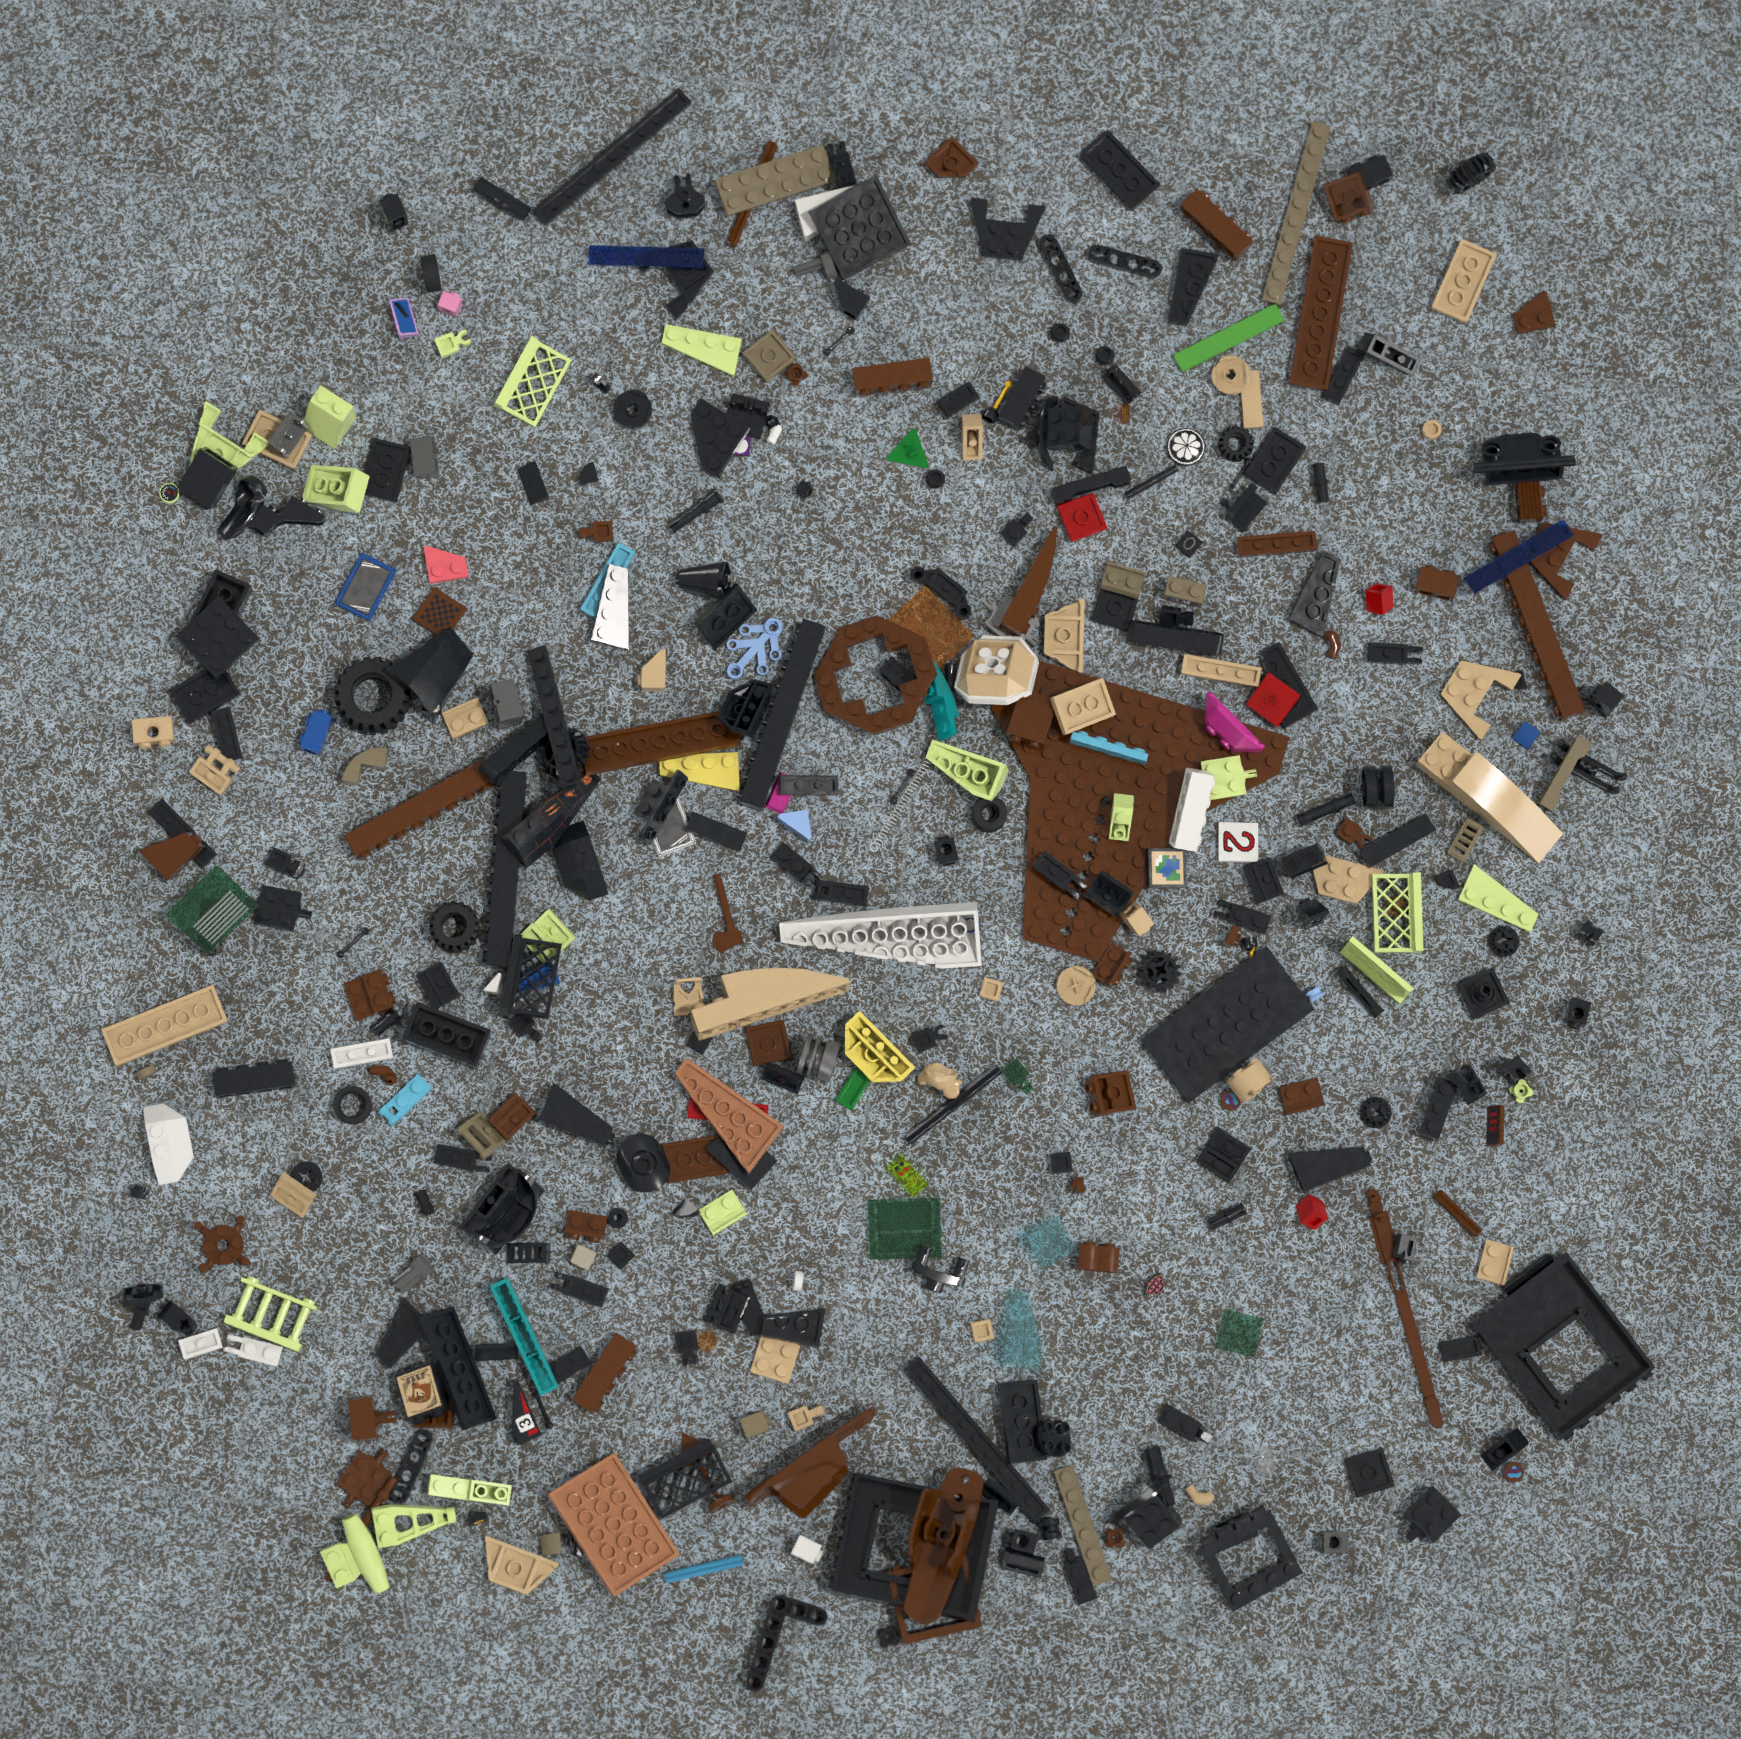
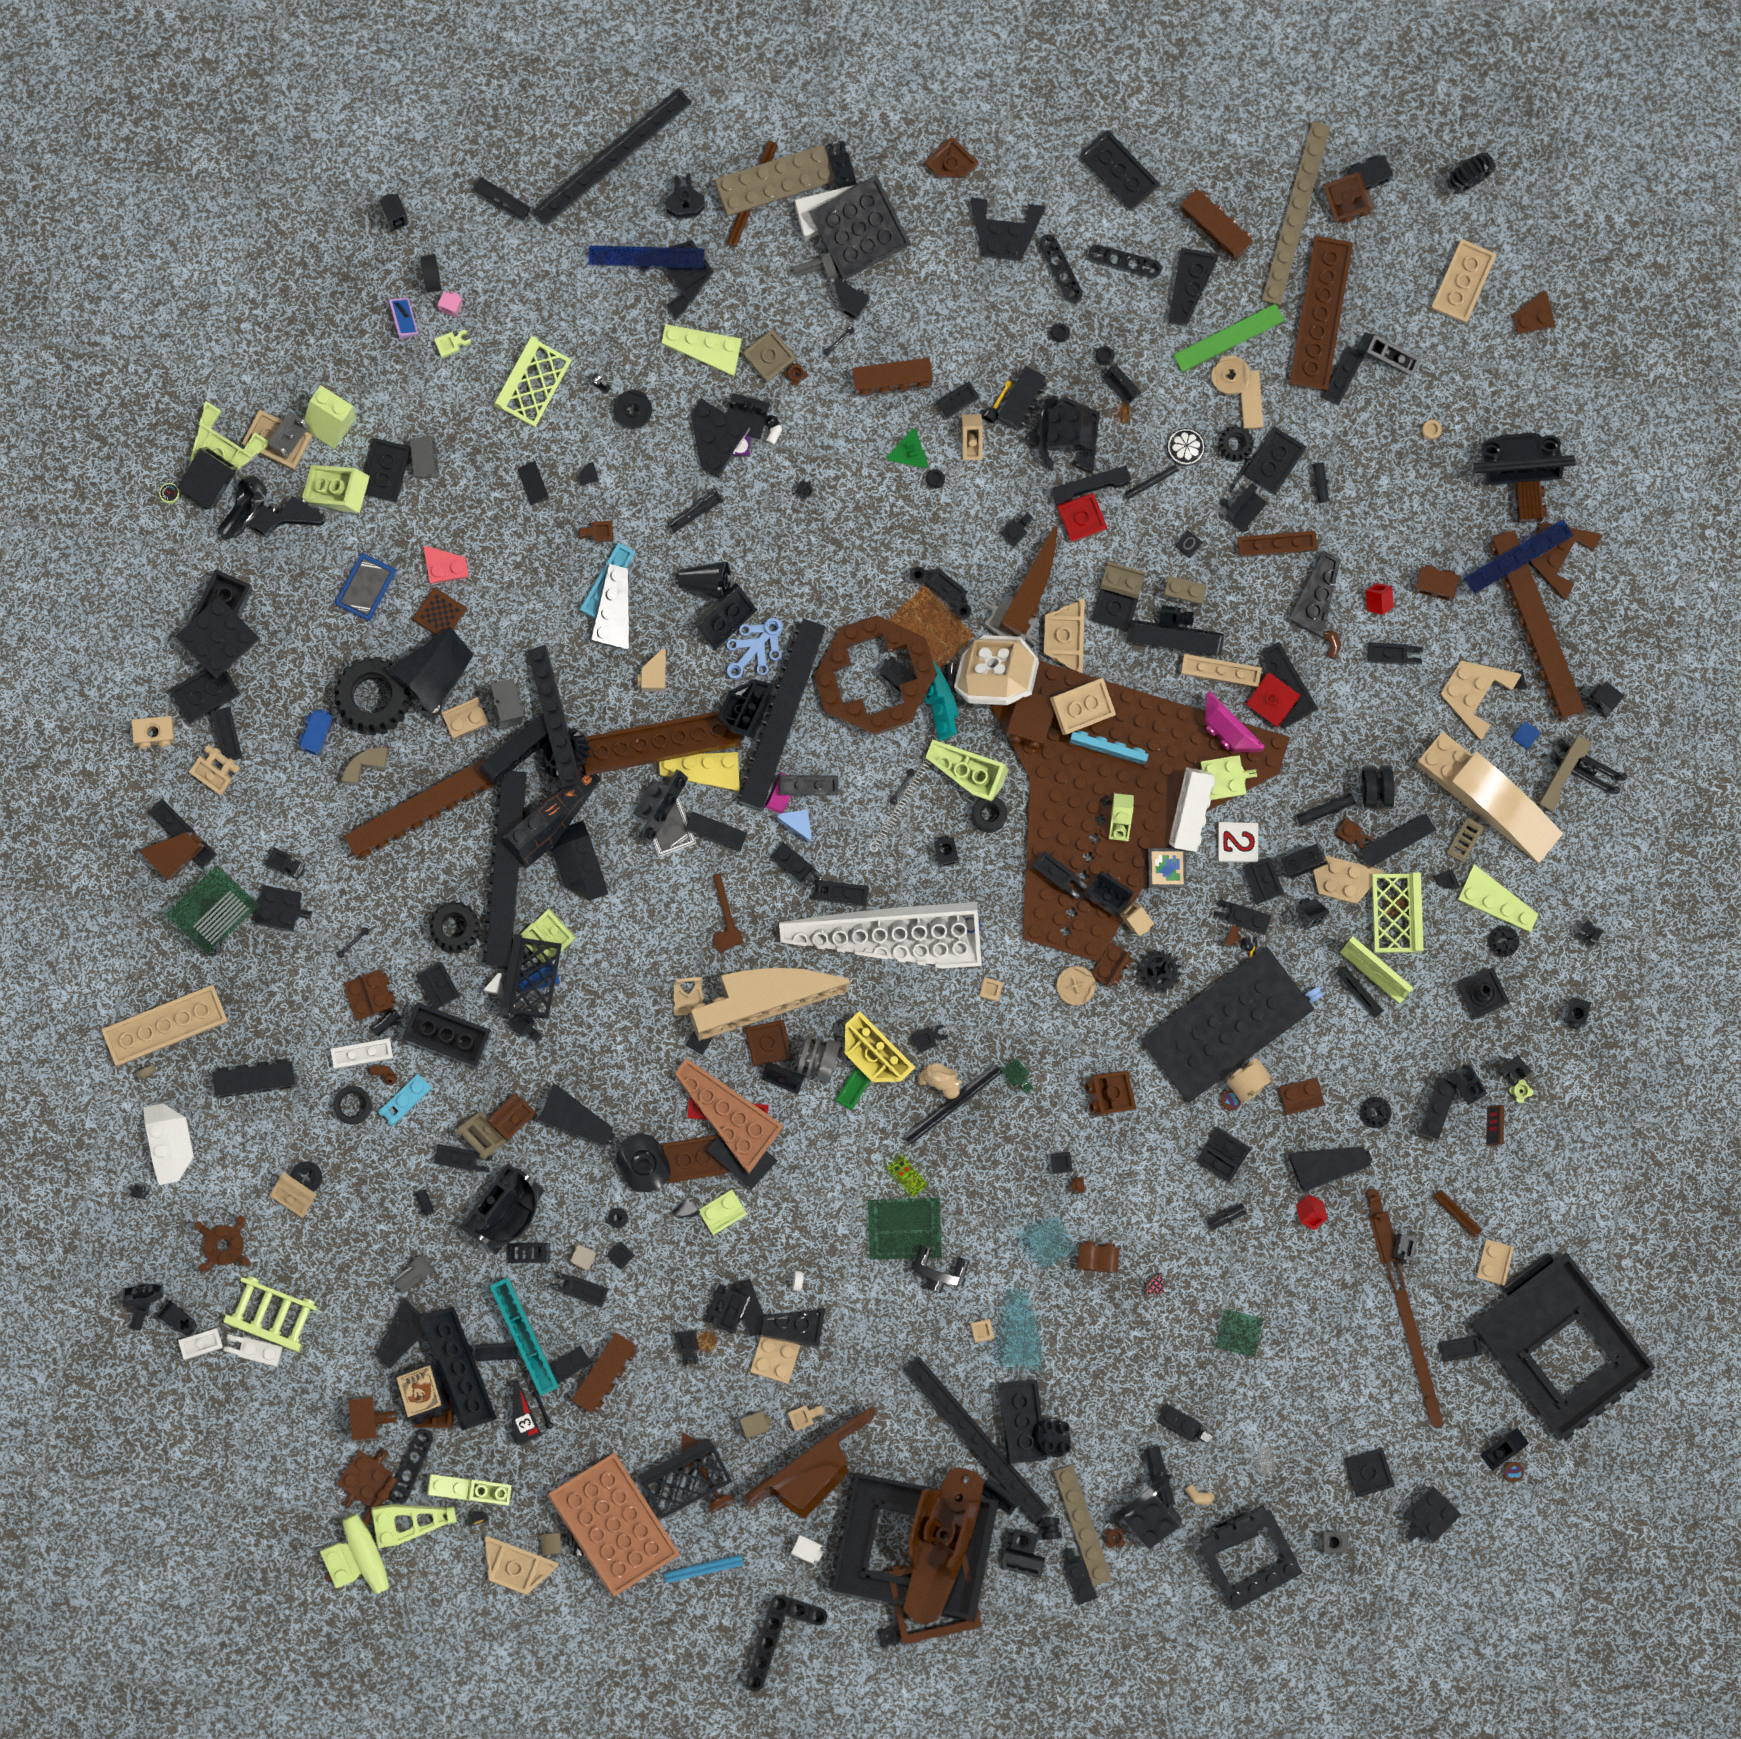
(585, 1225): reddish brown bracket -> none

